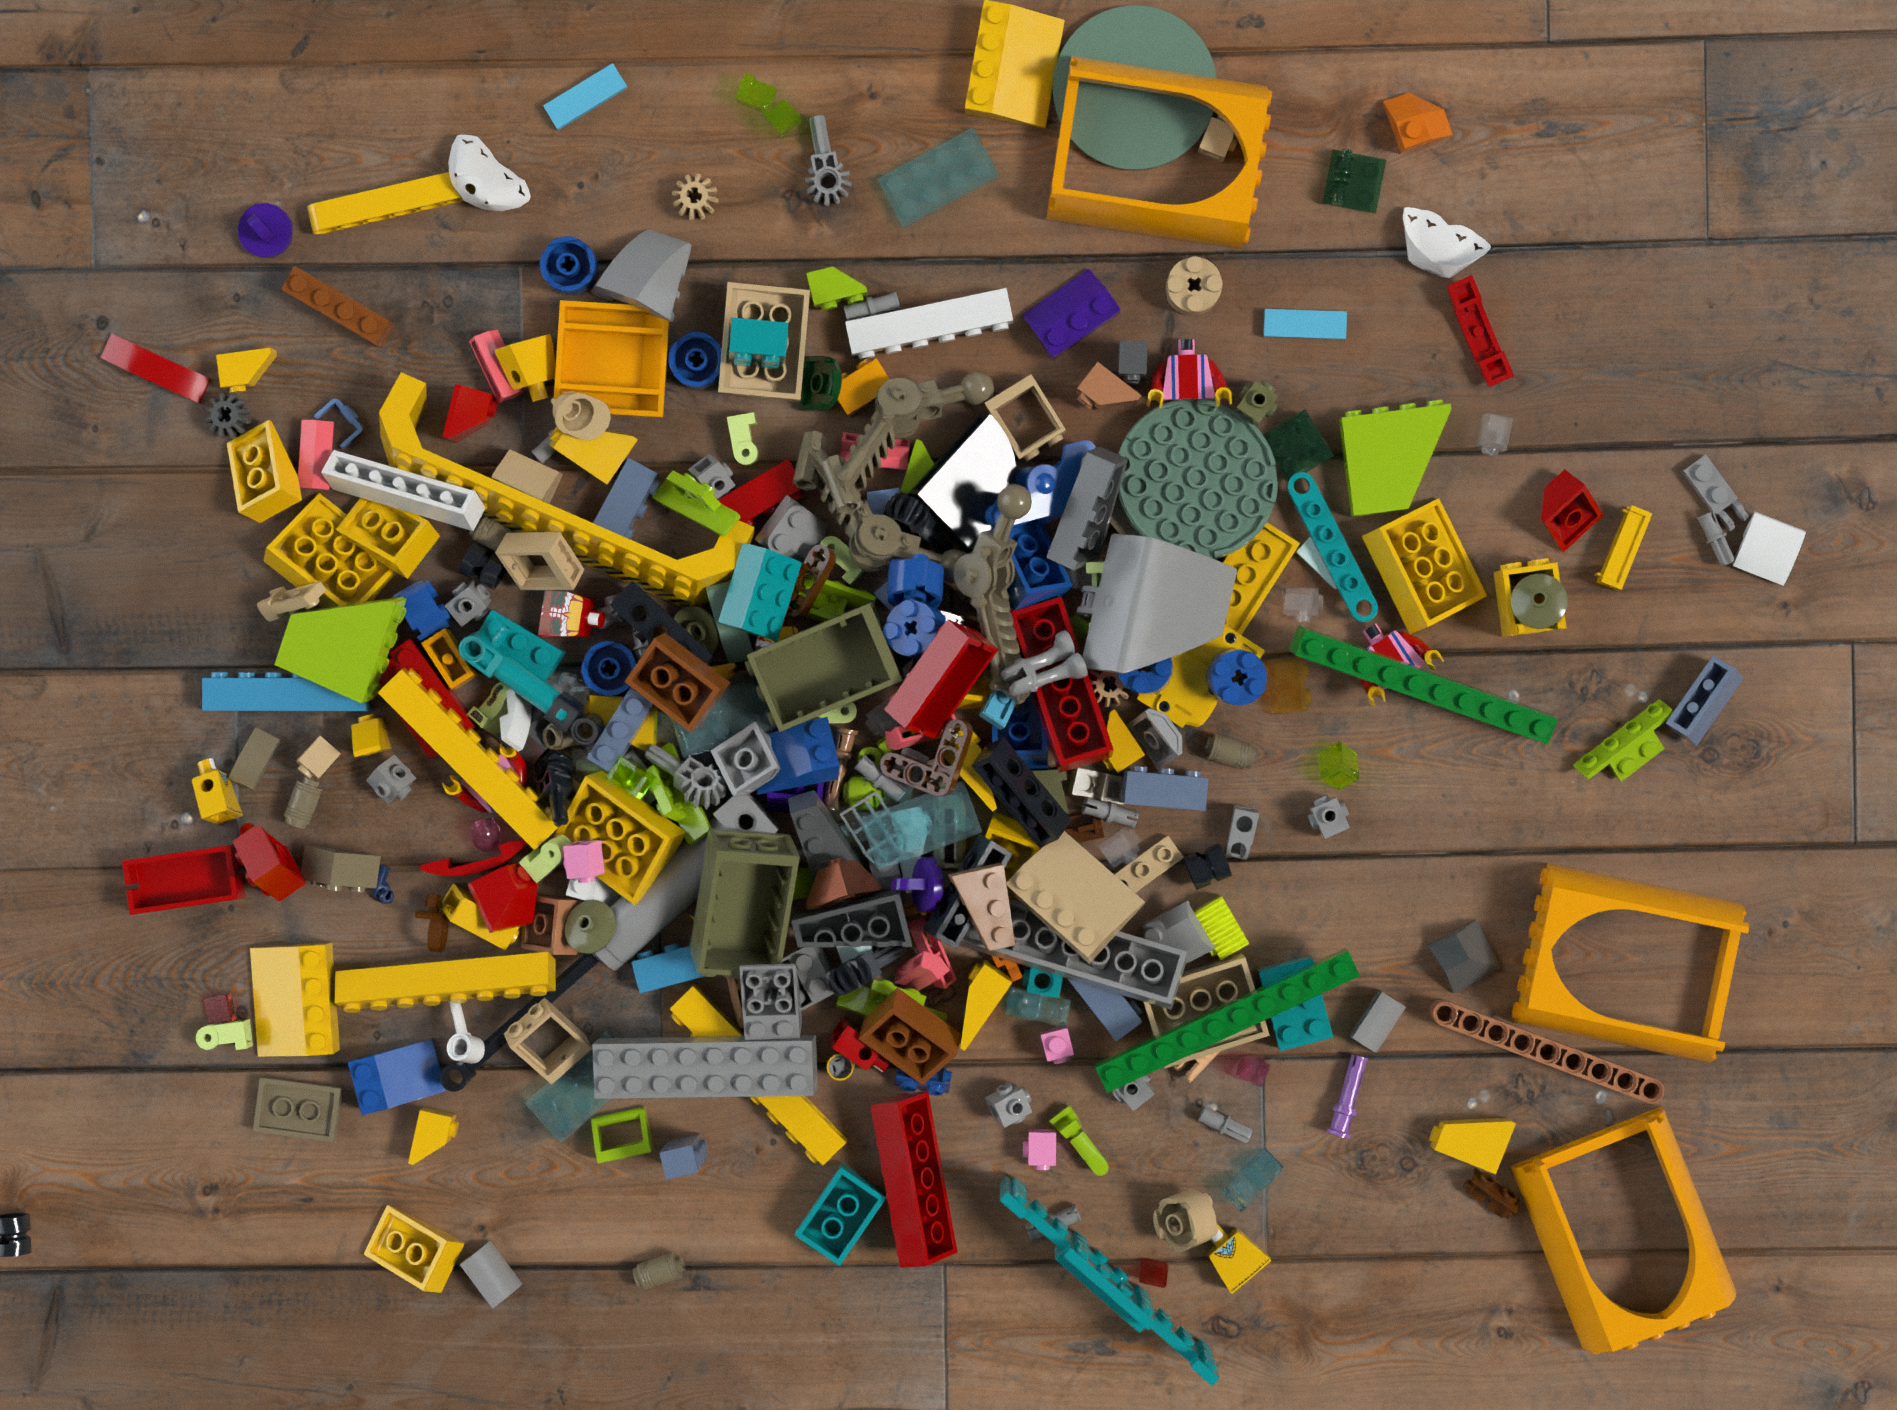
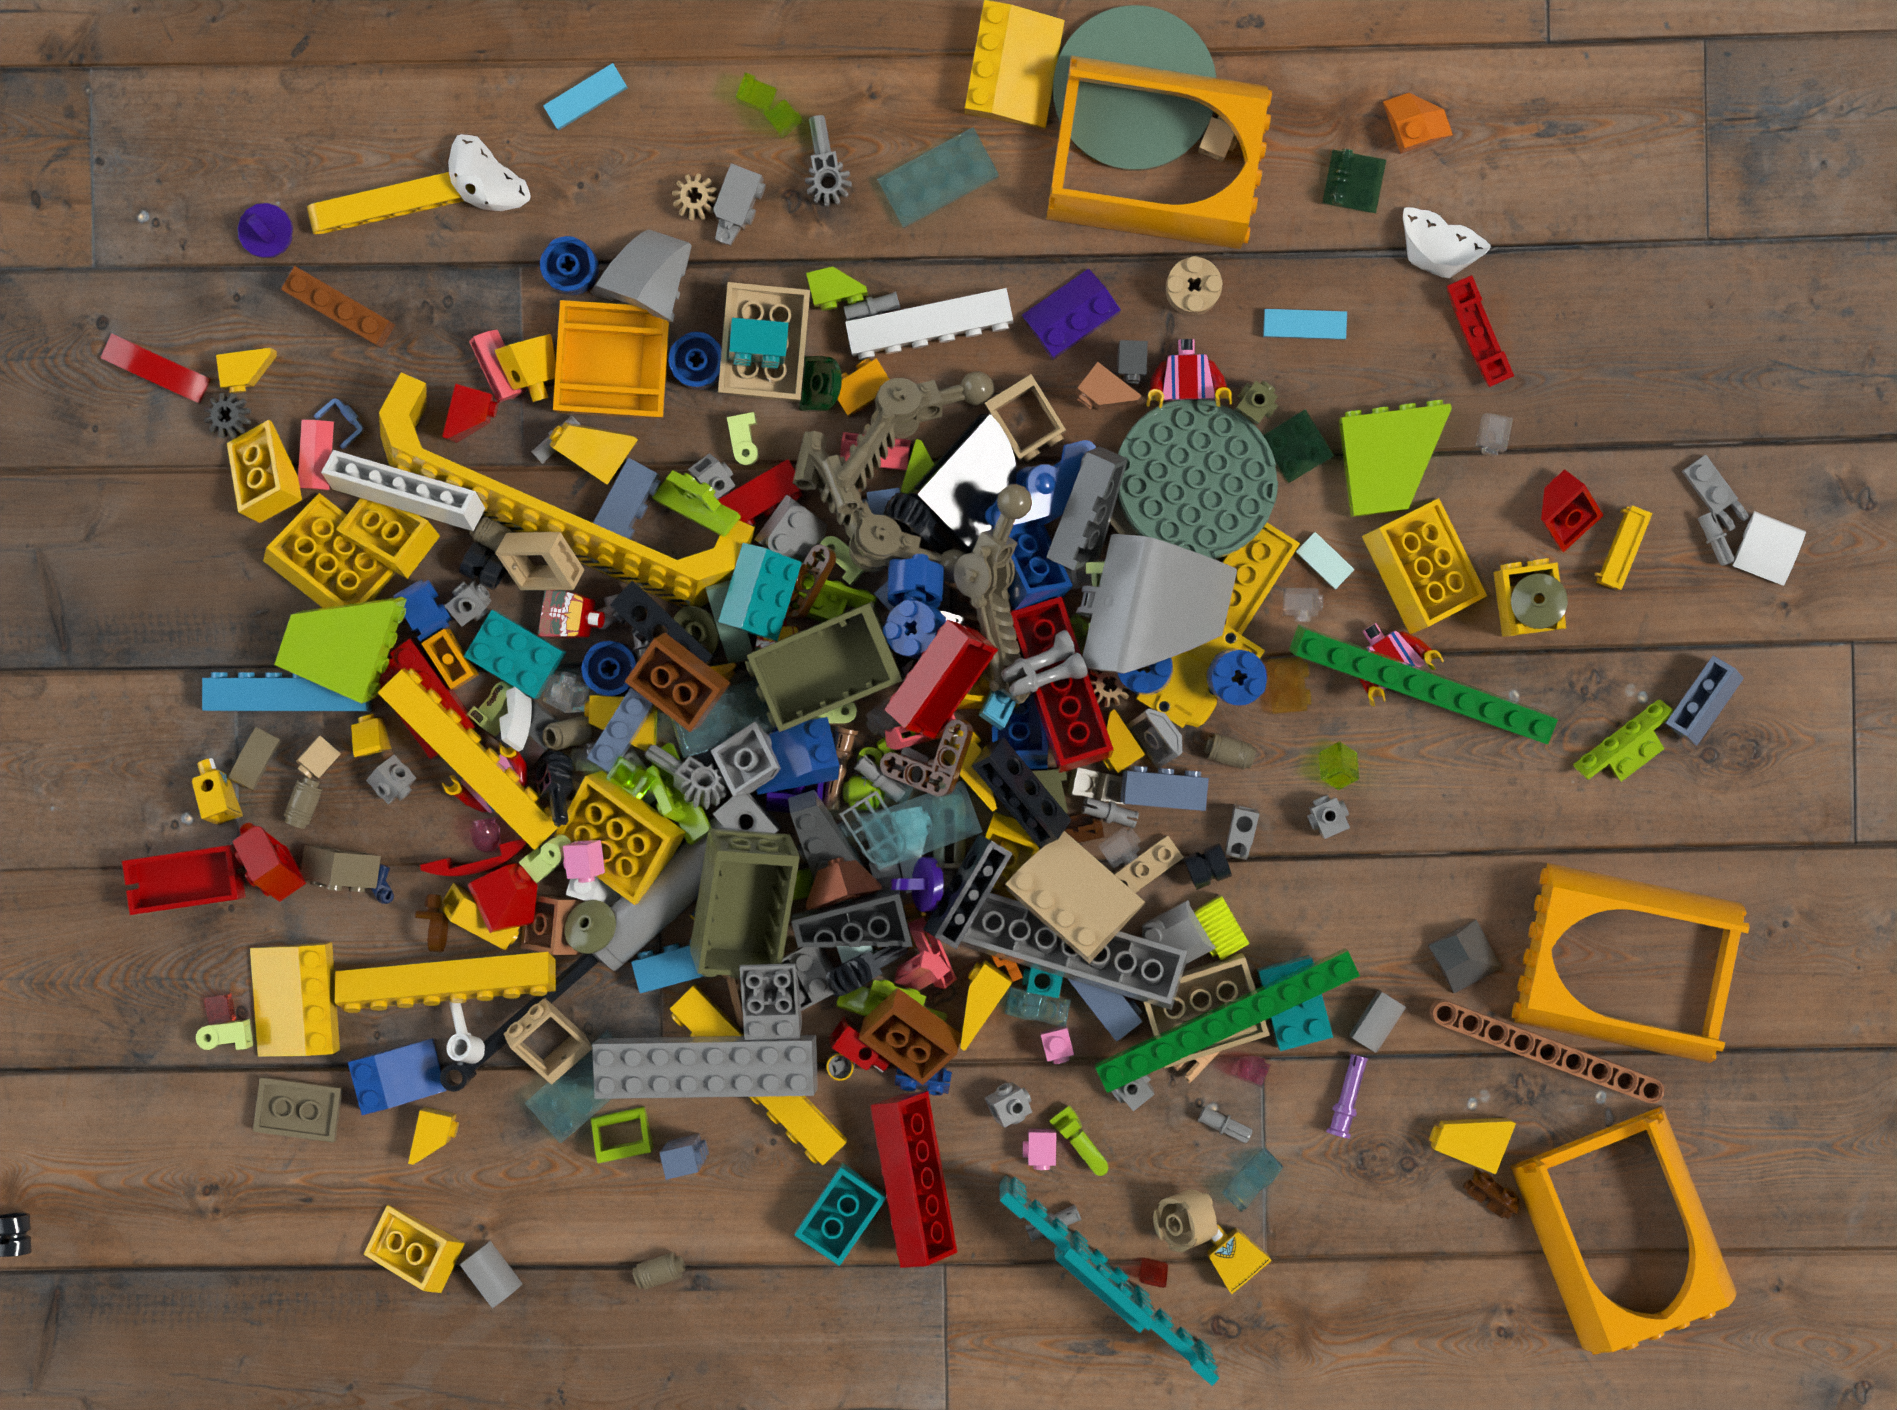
(290, 600): tan plate -> none
(528, 476): tan slope -> none
(559, 708): teal piece -> none
(580, 415): tan piece -> none
(736, 202): none -> light grey hinge
(987, 902): wing -> none
(1332, 547): teal plate -> none

